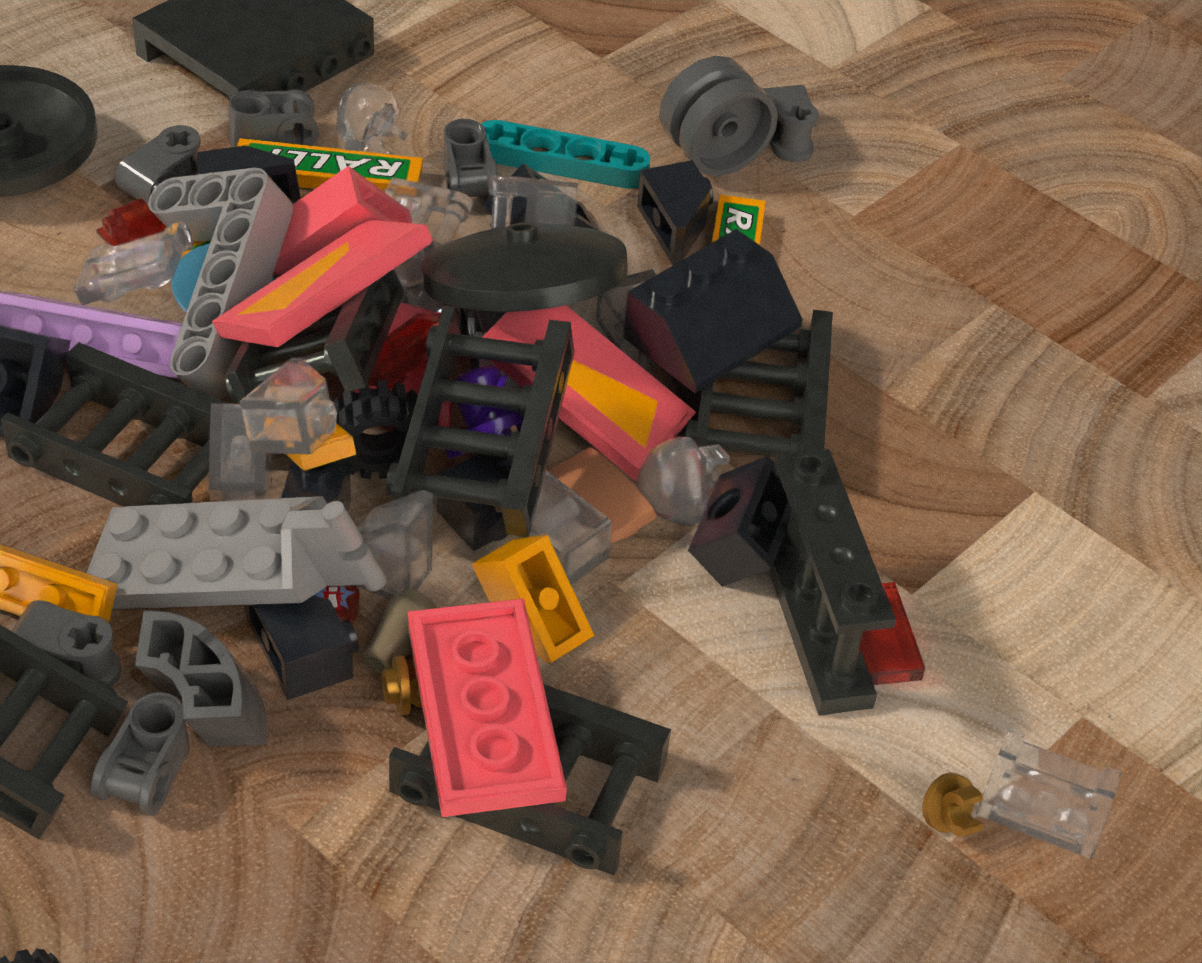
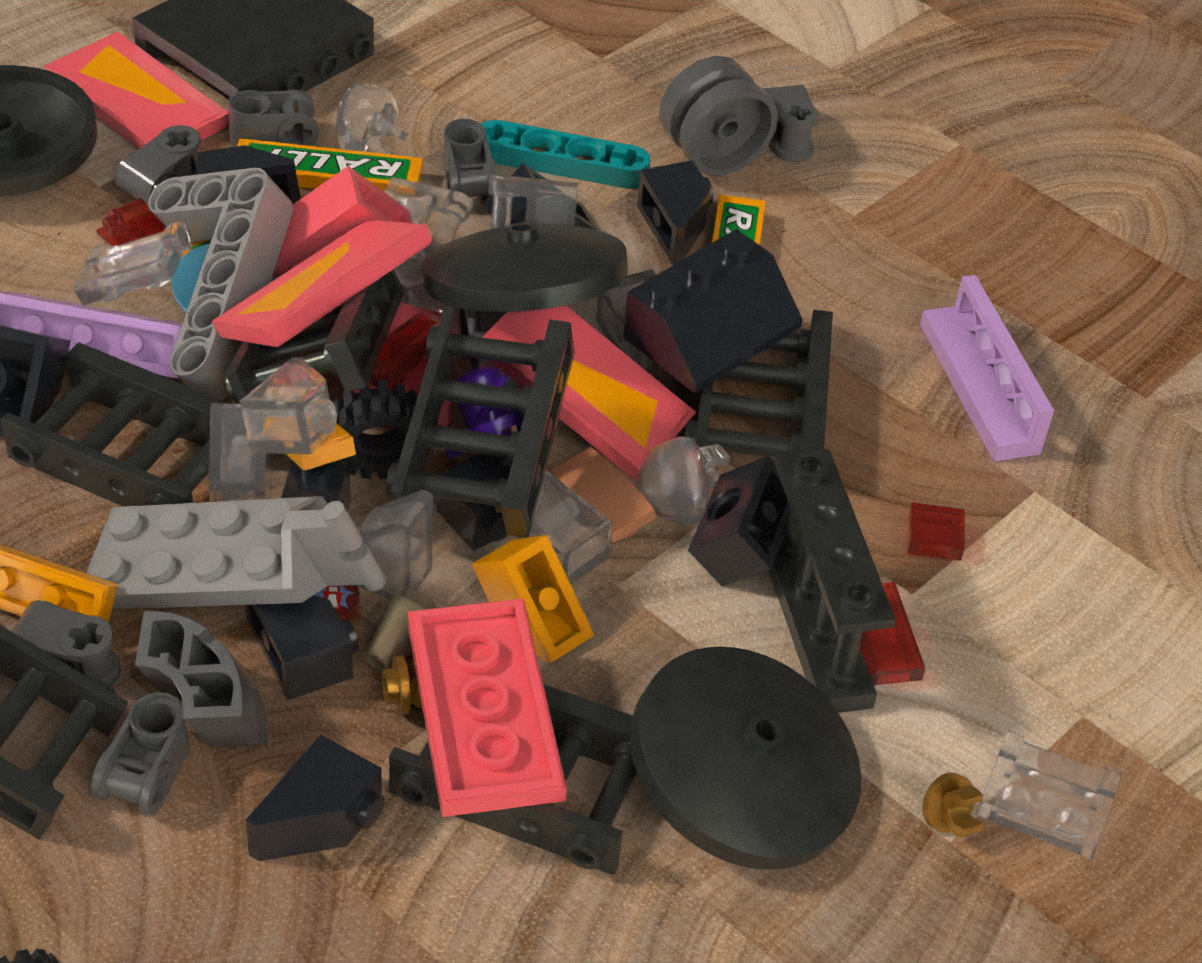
(137, 91): none -> coral tile
(317, 804): none -> black slope
(745, 758): none -> pearl dark grey dish
(936, 531): none -> clear red tile
(989, 373): none -> lavender fence

